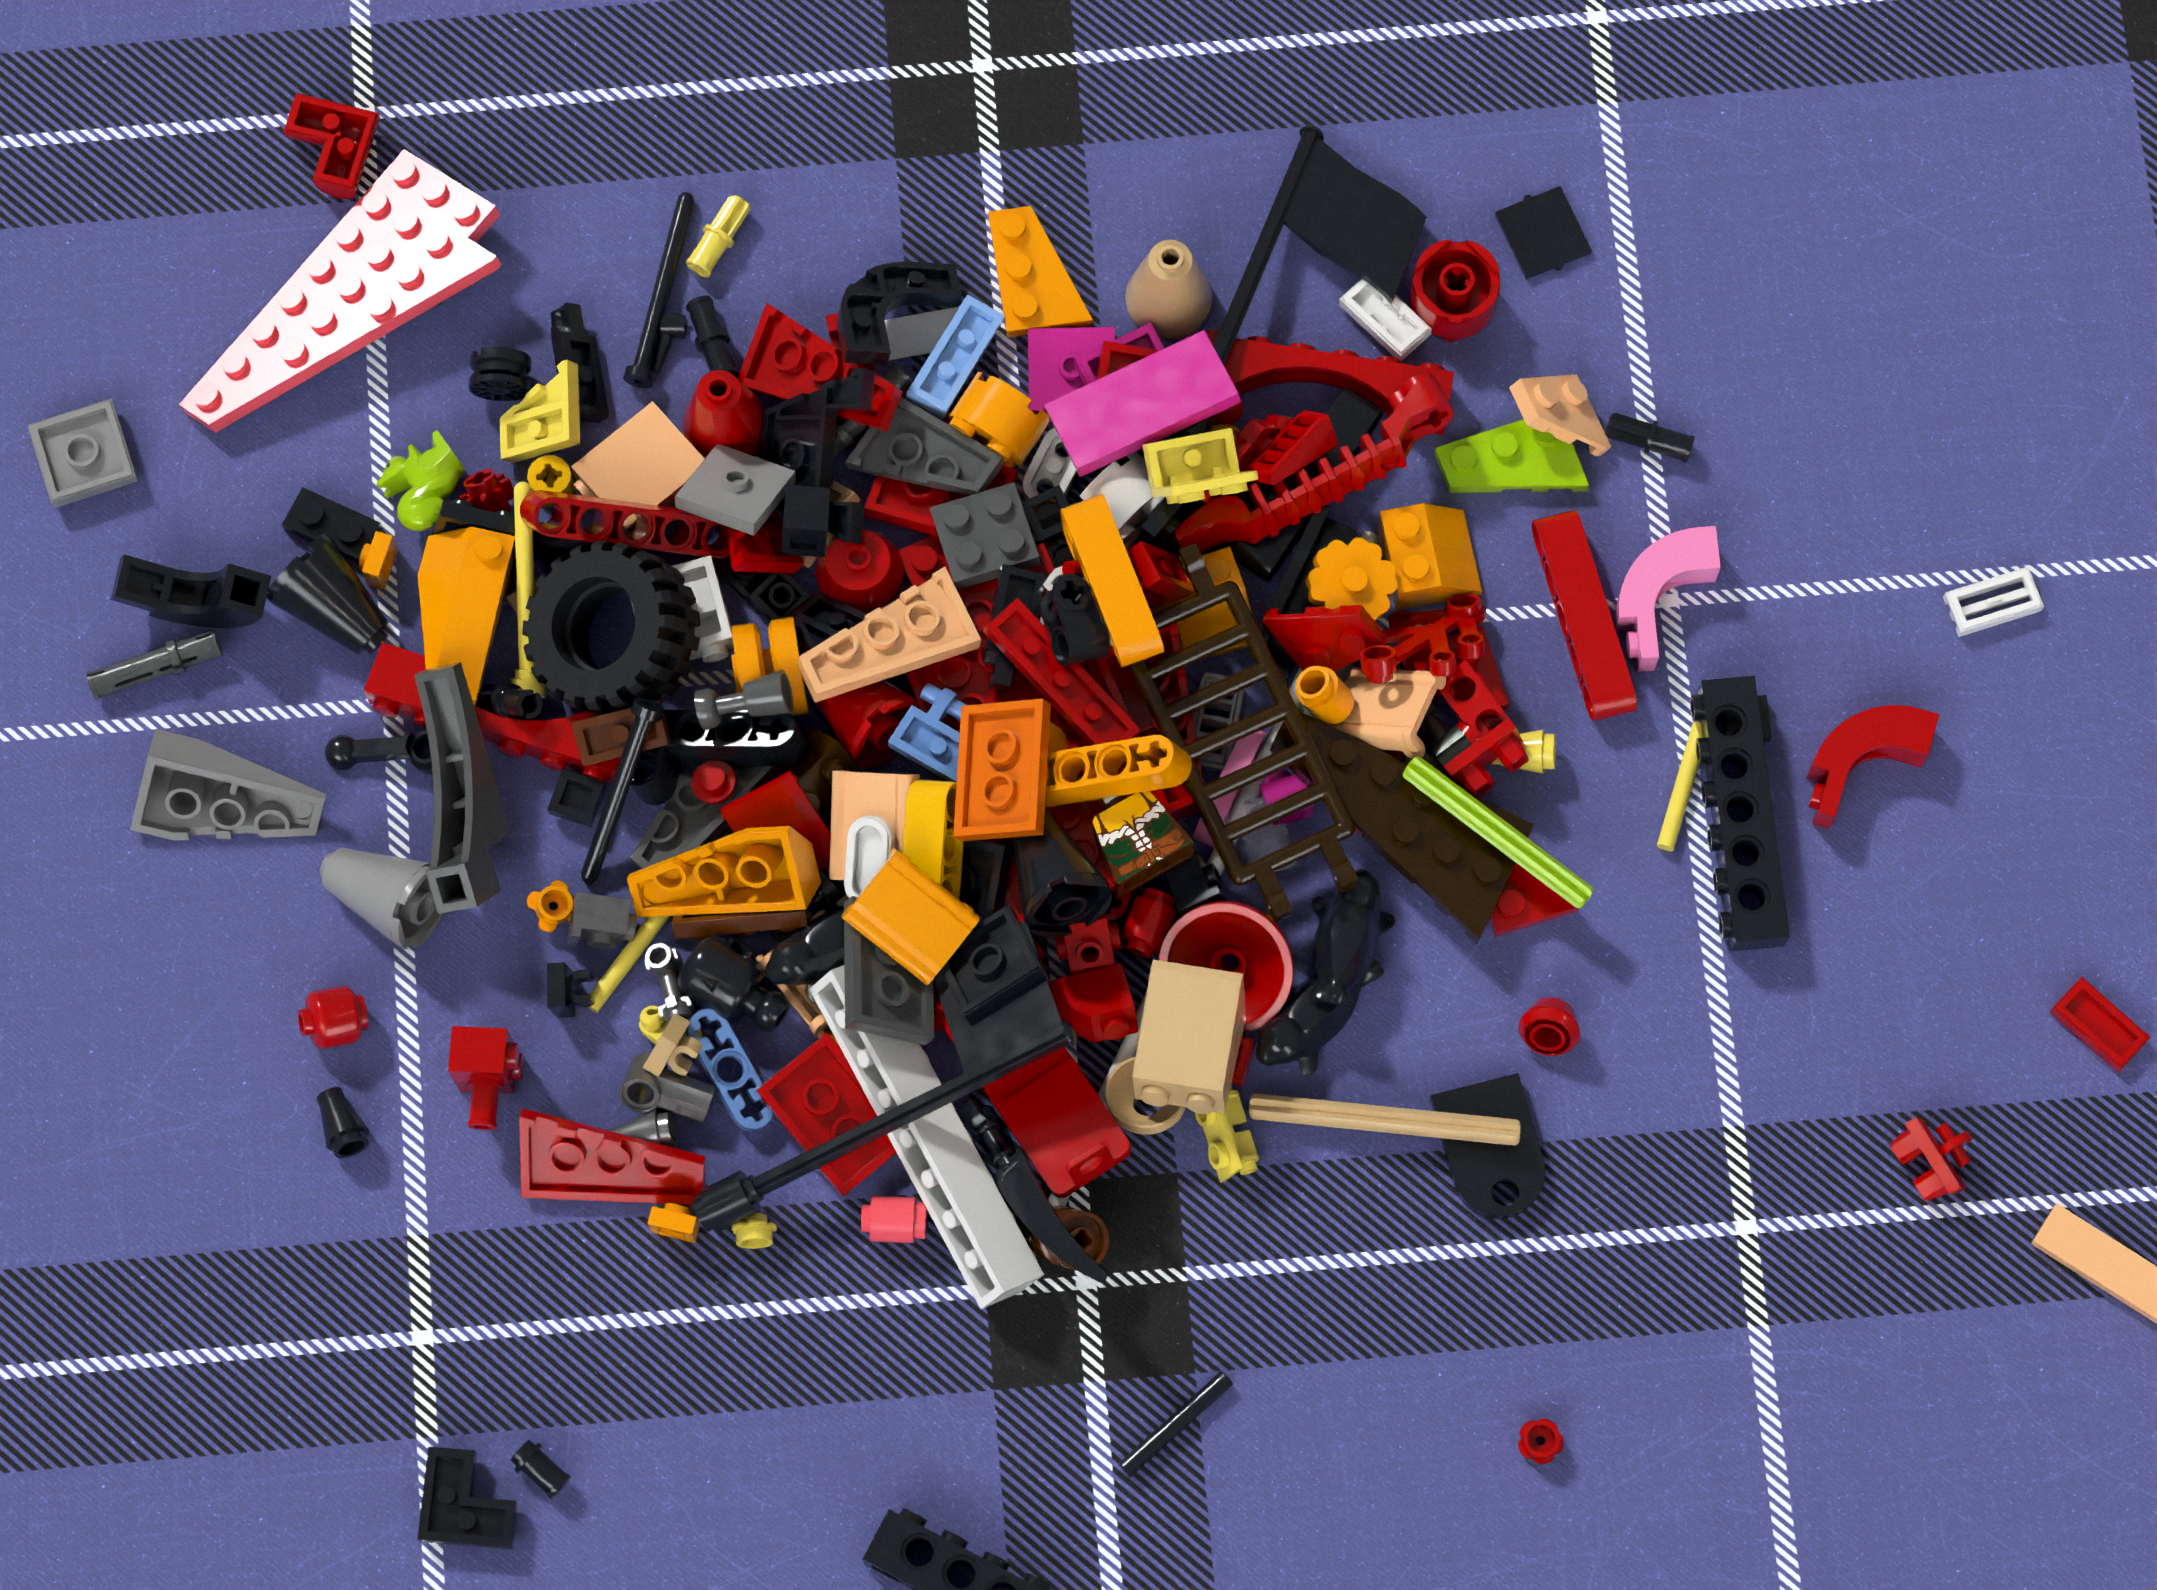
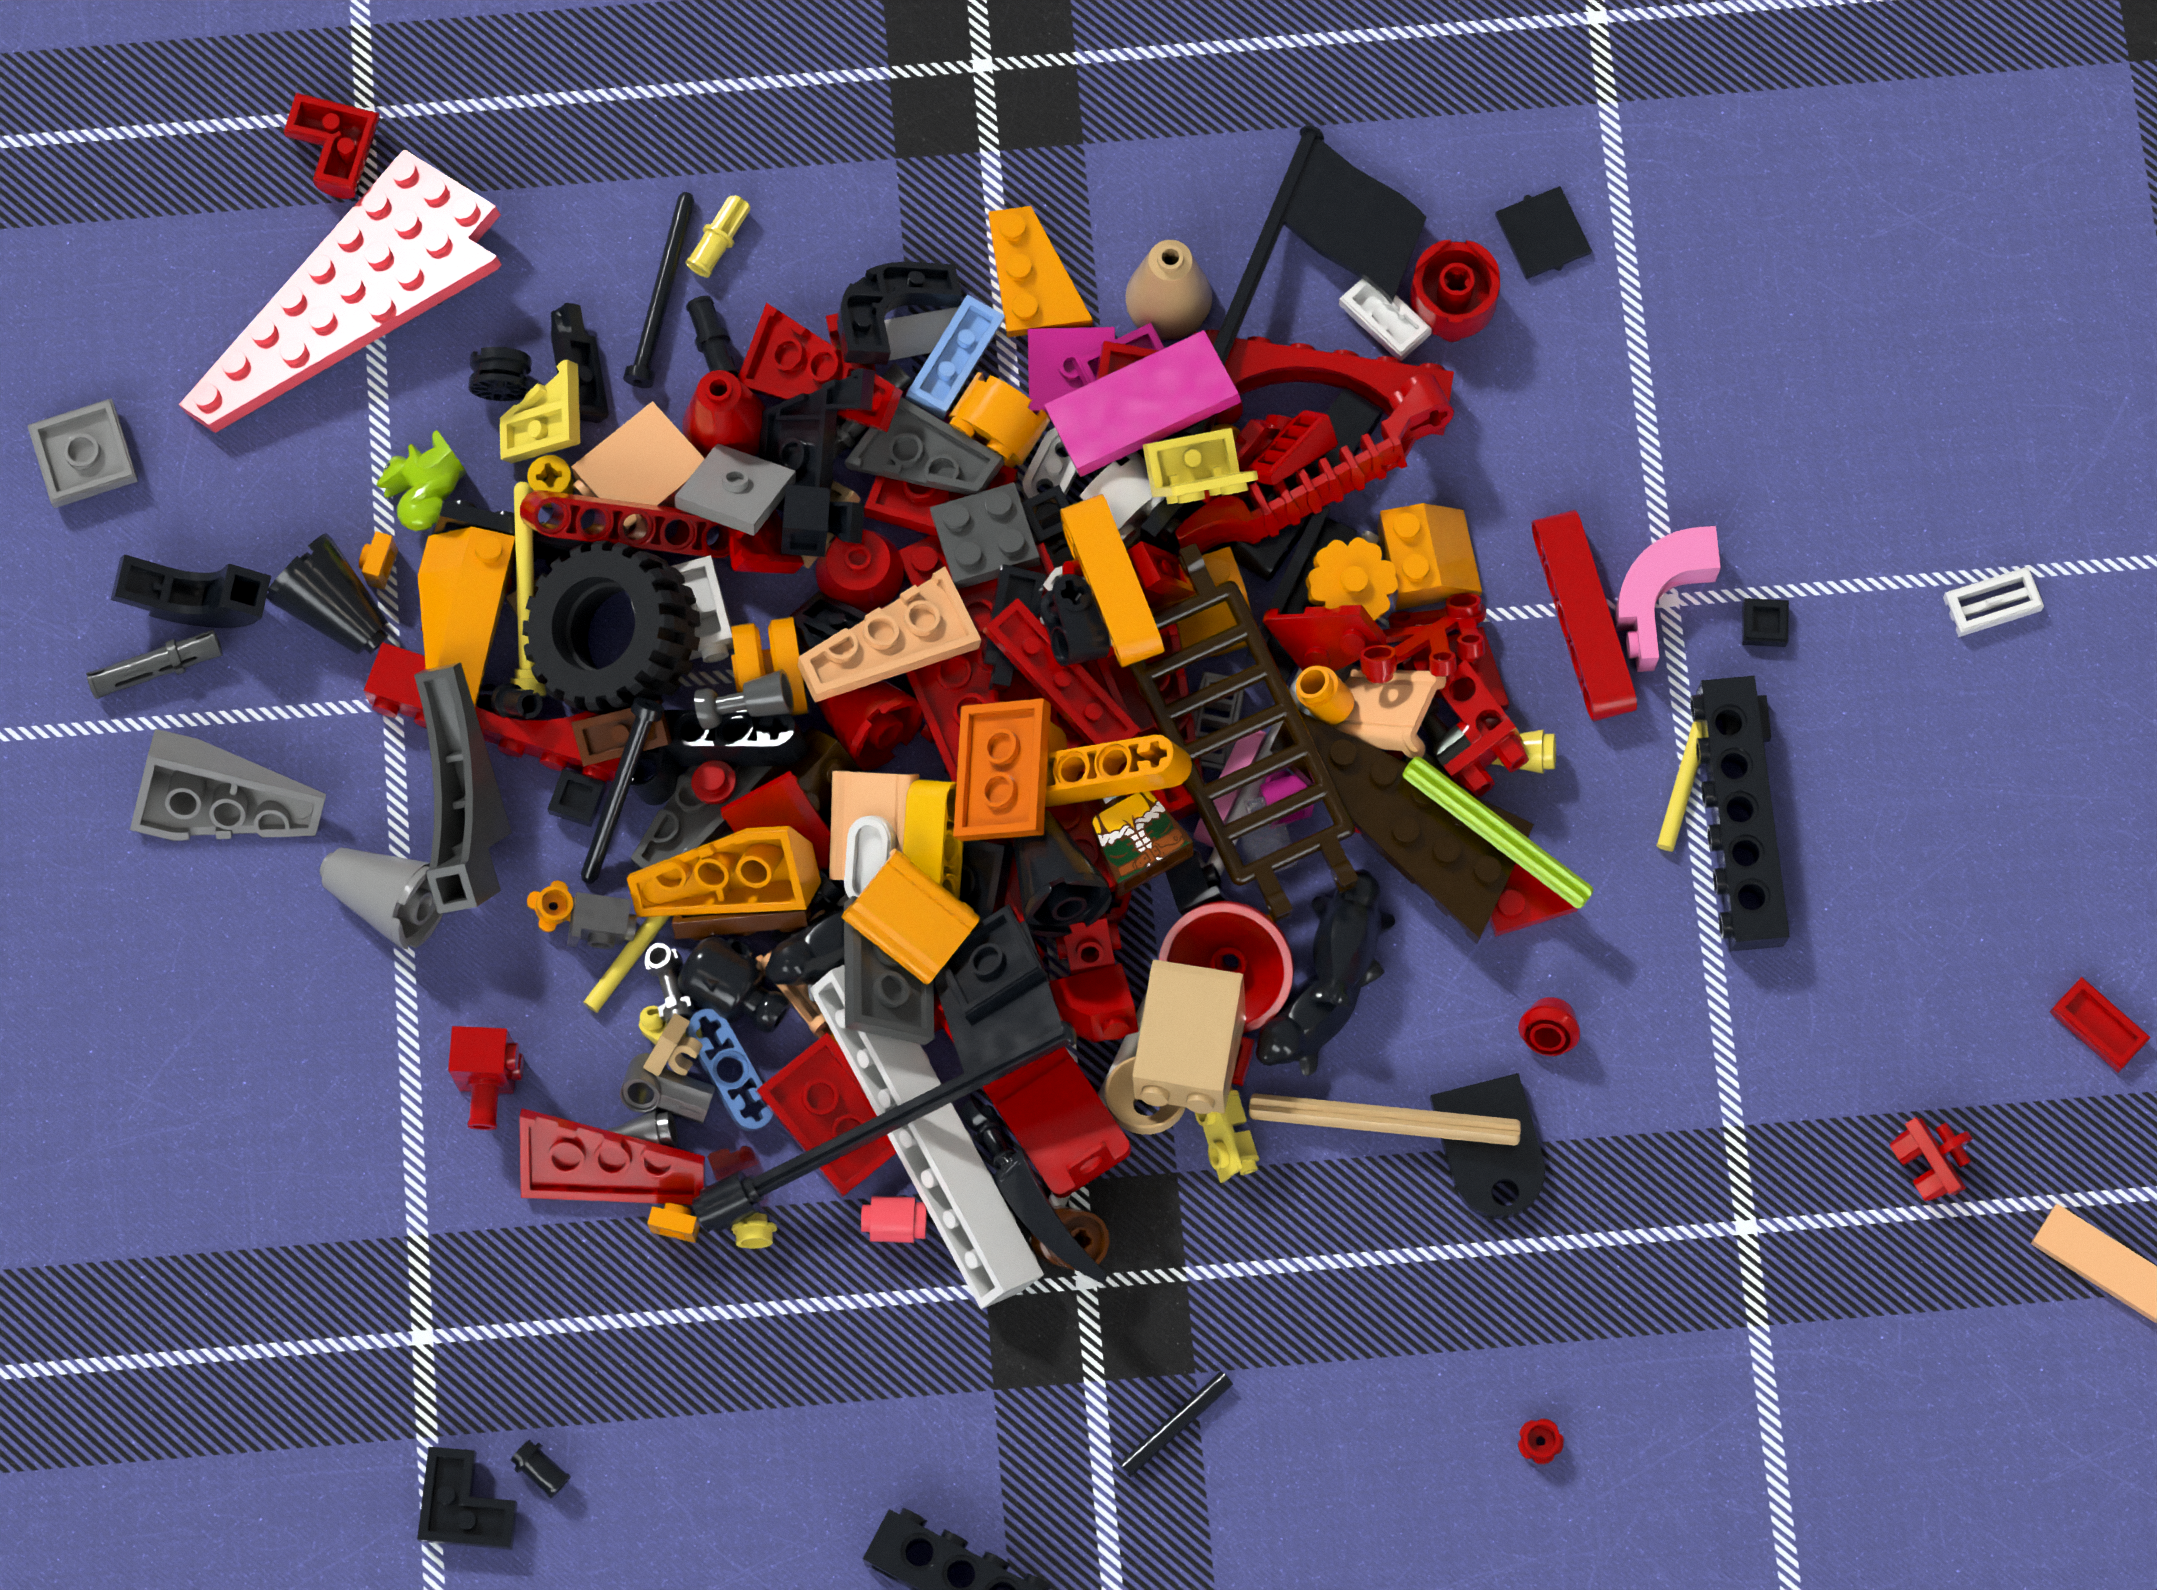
(316, 515): black plate -> none
(333, 1017): red head -> none
(342, 1126): black cone -> none
(345, 752): black piece -> none
(488, 491): red gear -> none
(562, 989): black tile -> none
(671, 327): black hand -> none
(726, 1163): none -> clear red tile
(769, 593): black slope -> none
(925, 737): medium blue plate -> none
(1148, 922): red brick -> none
(1510, 459): lime wing -> none
(1560, 408): light nougat wing -> none
(1649, 436): black axle -> none
(1765, 622): none -> black tile
(1875, 733): red arch -> none

